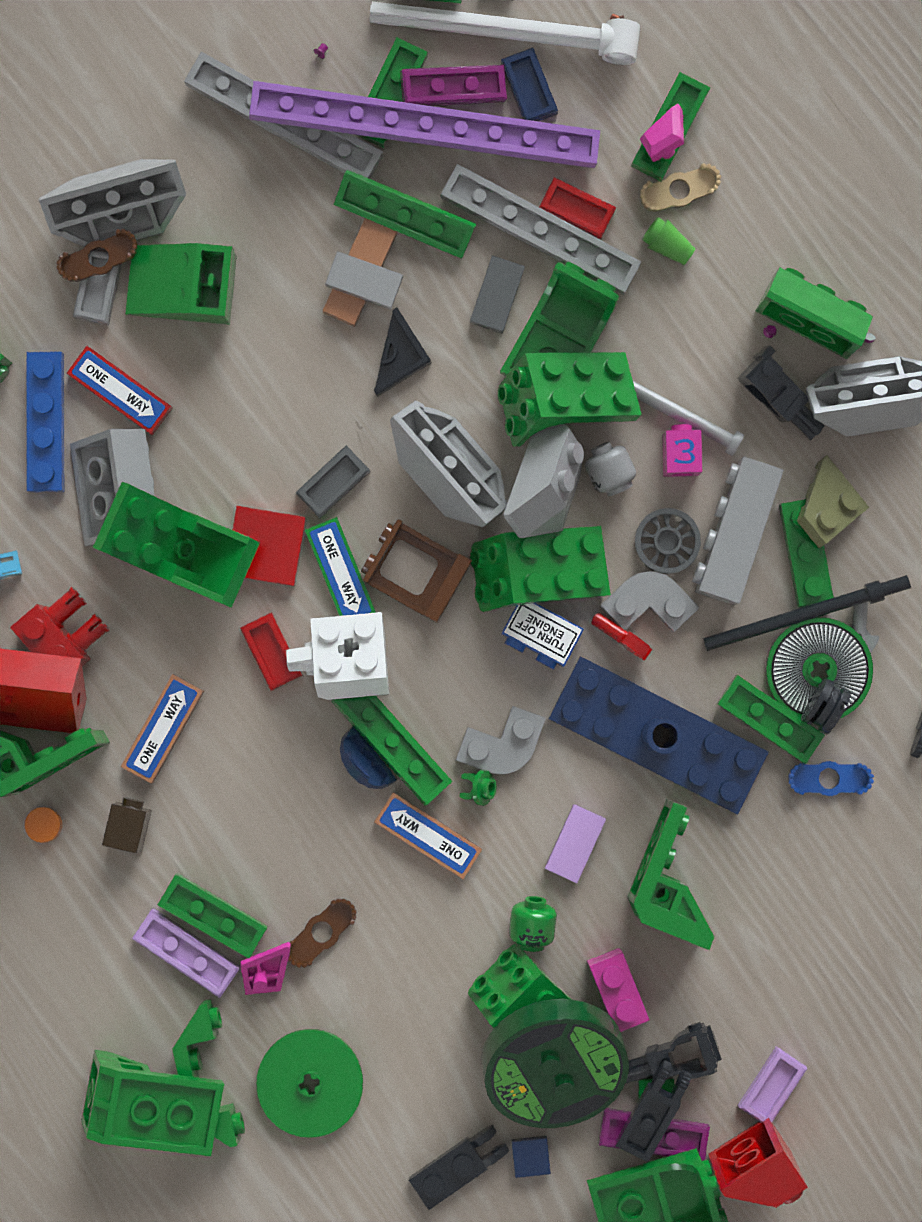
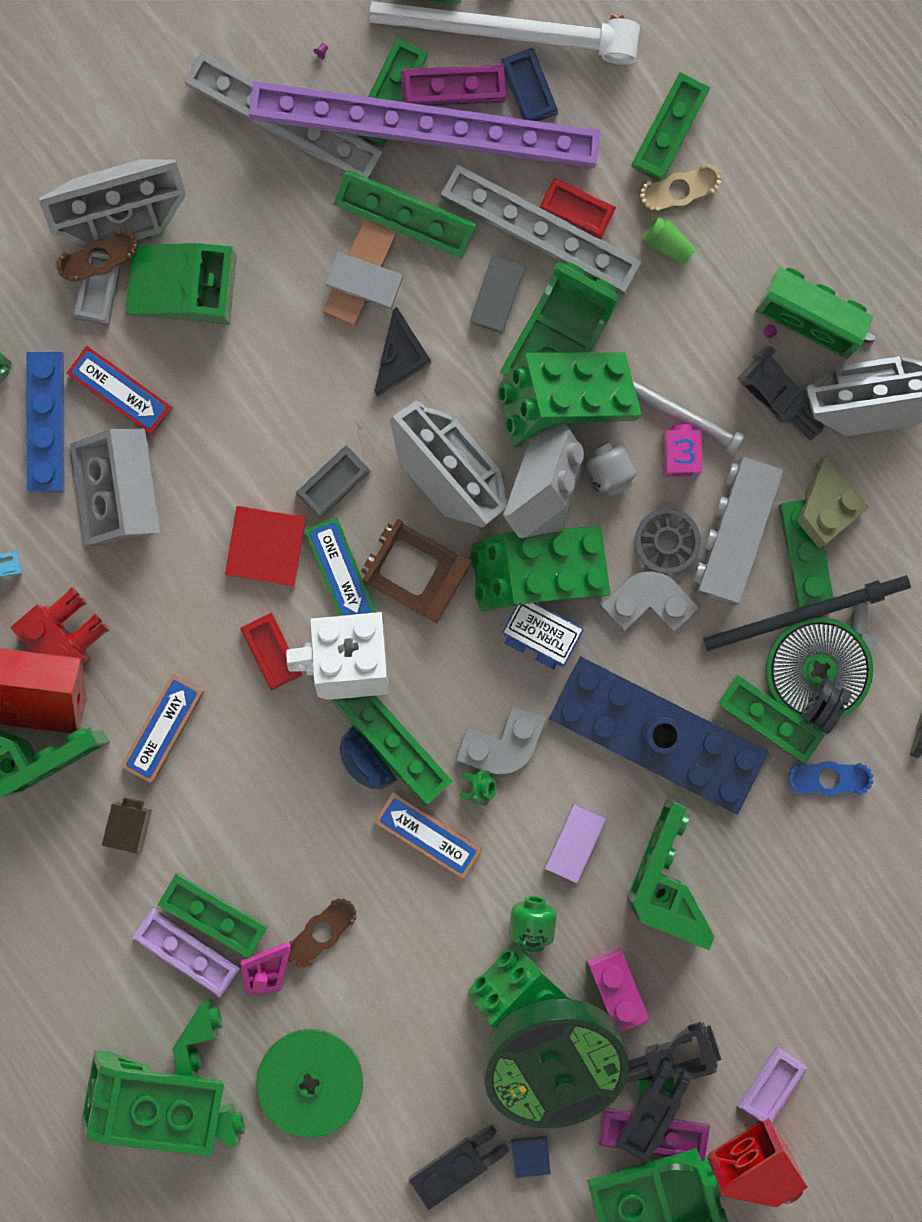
(43, 824): orange tile -> none
(176, 545): green bracket -> none
(627, 639): red bar -> none
(665, 135): dark pink piece -> none

